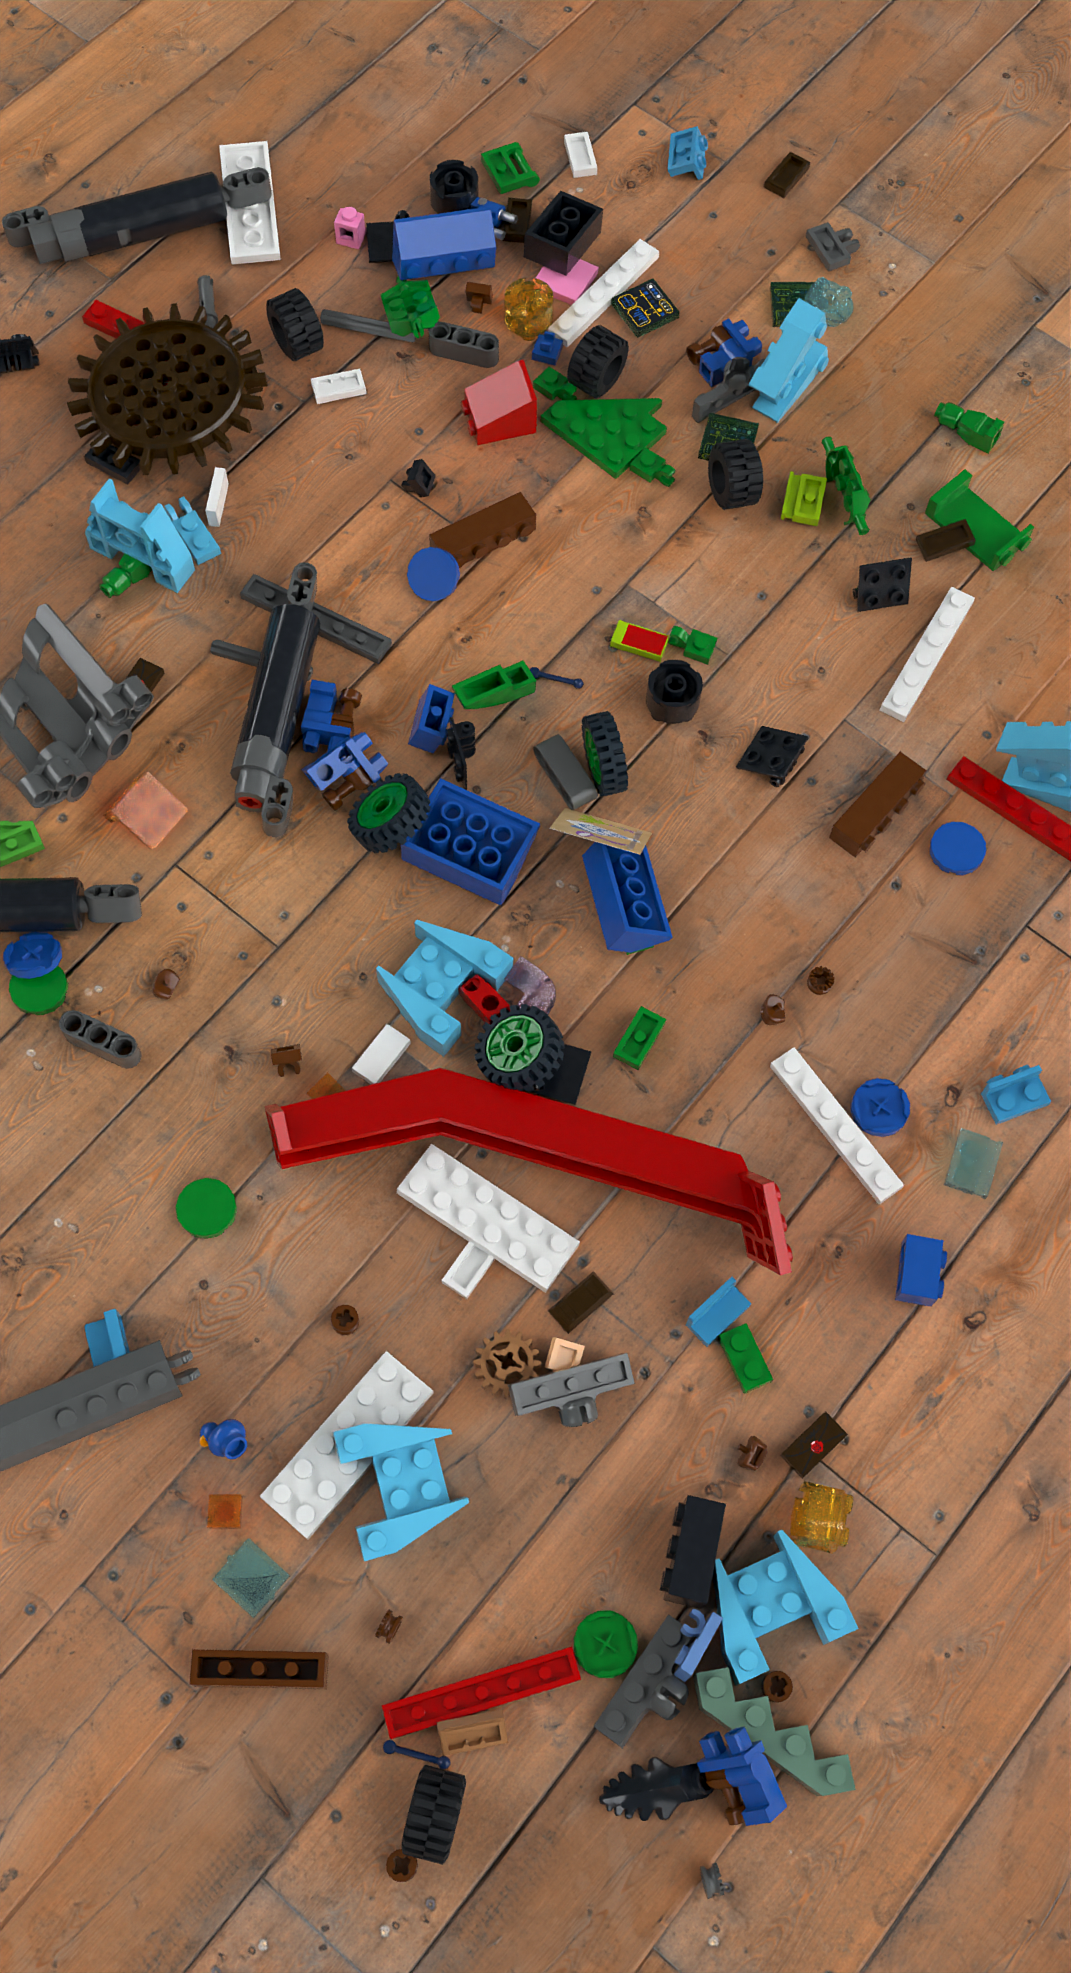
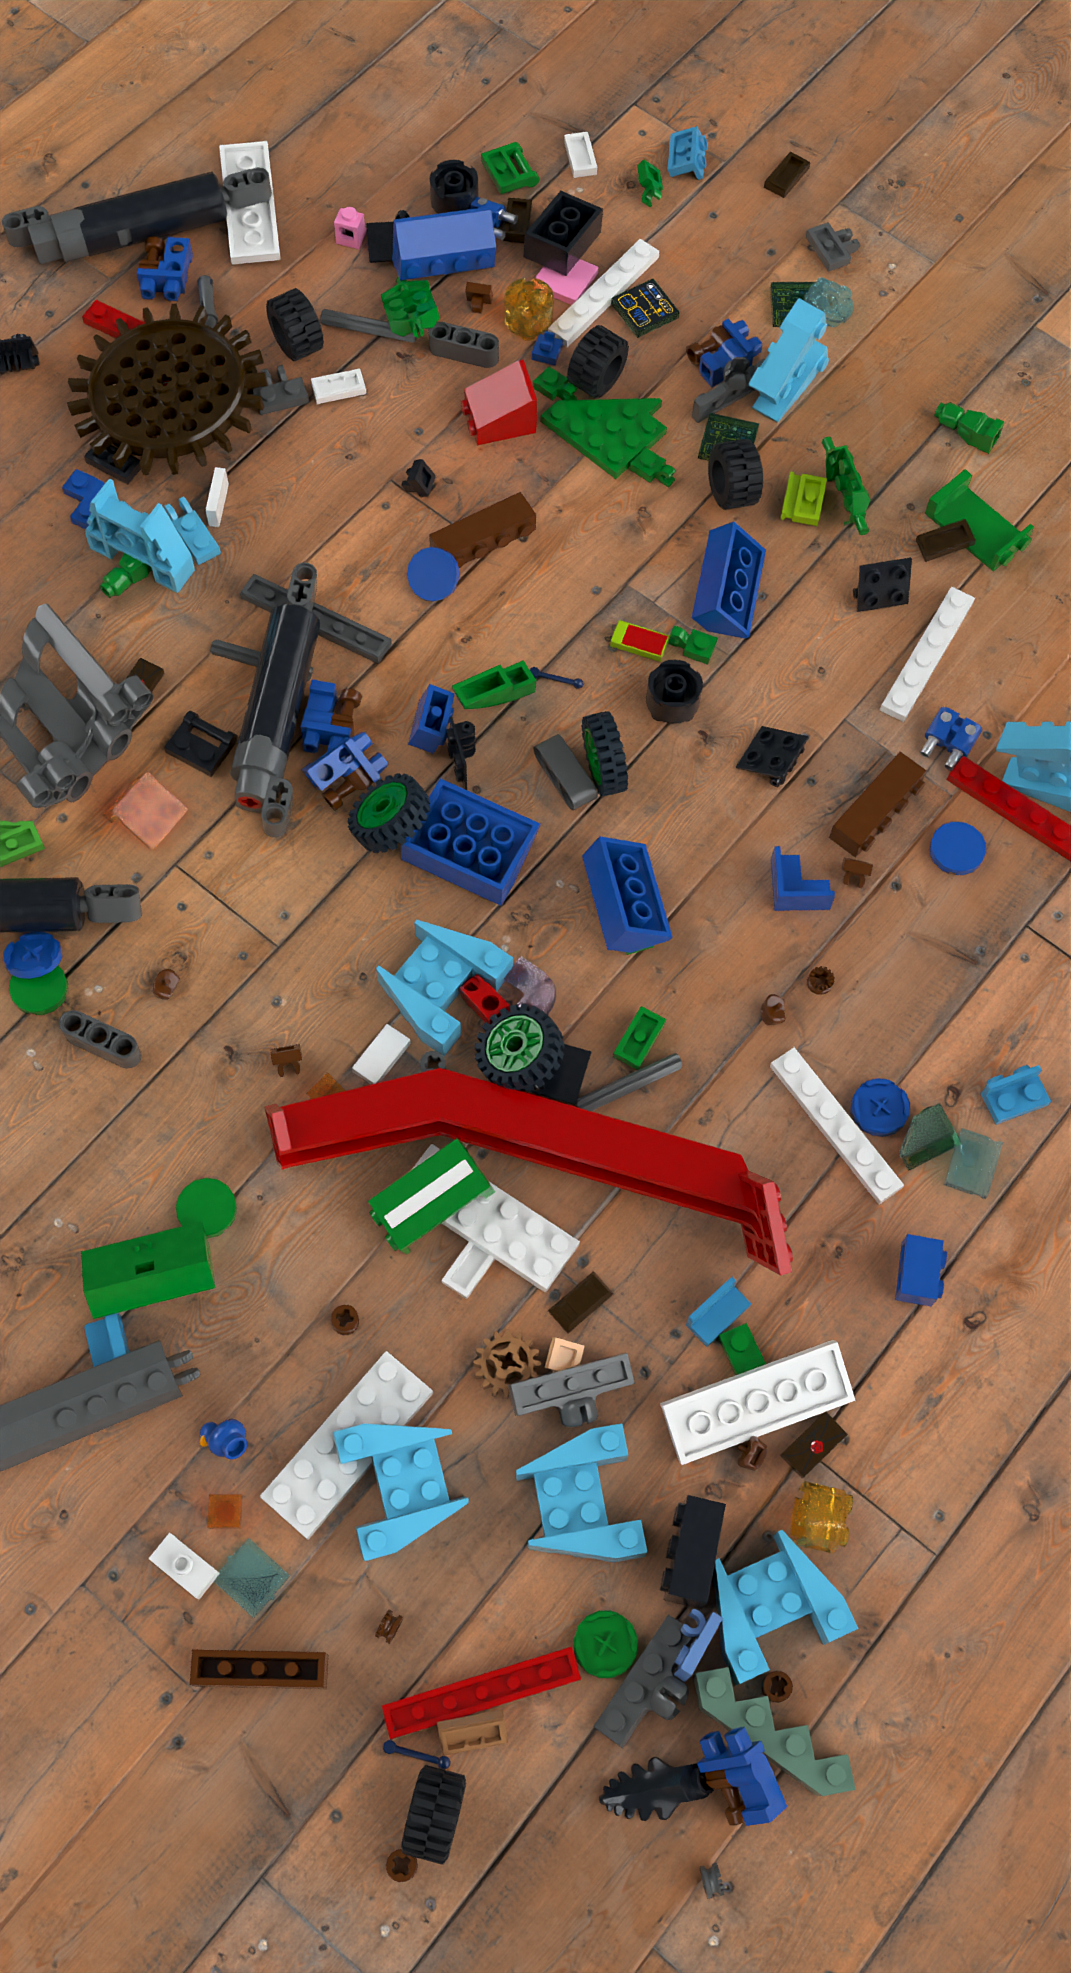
(83, 488): none -> blue plate
(147, 1270): none -> green brick
(167, 275): none -> blue hips
(184, 1566): none -> white plate
(196, 750): none -> black plate
(282, 394): none -> dark grey hinge
(429, 1195): none -> green panel
(432, 1055): none -> dark grey bush
(574, 1503): none -> medium azure wedge
(601, 831): tan sticker -> none
(630, 1083): none -> dark grey axle
(651, 180): none -> green plate
(729, 581): none -> blue slope
(757, 1401): none -> white plate
(791, 891): none -> blue panel
(857, 868): none -> reddish brown tile
(928, 1137): none -> clear green slope
(953, 733): none -> blue piece

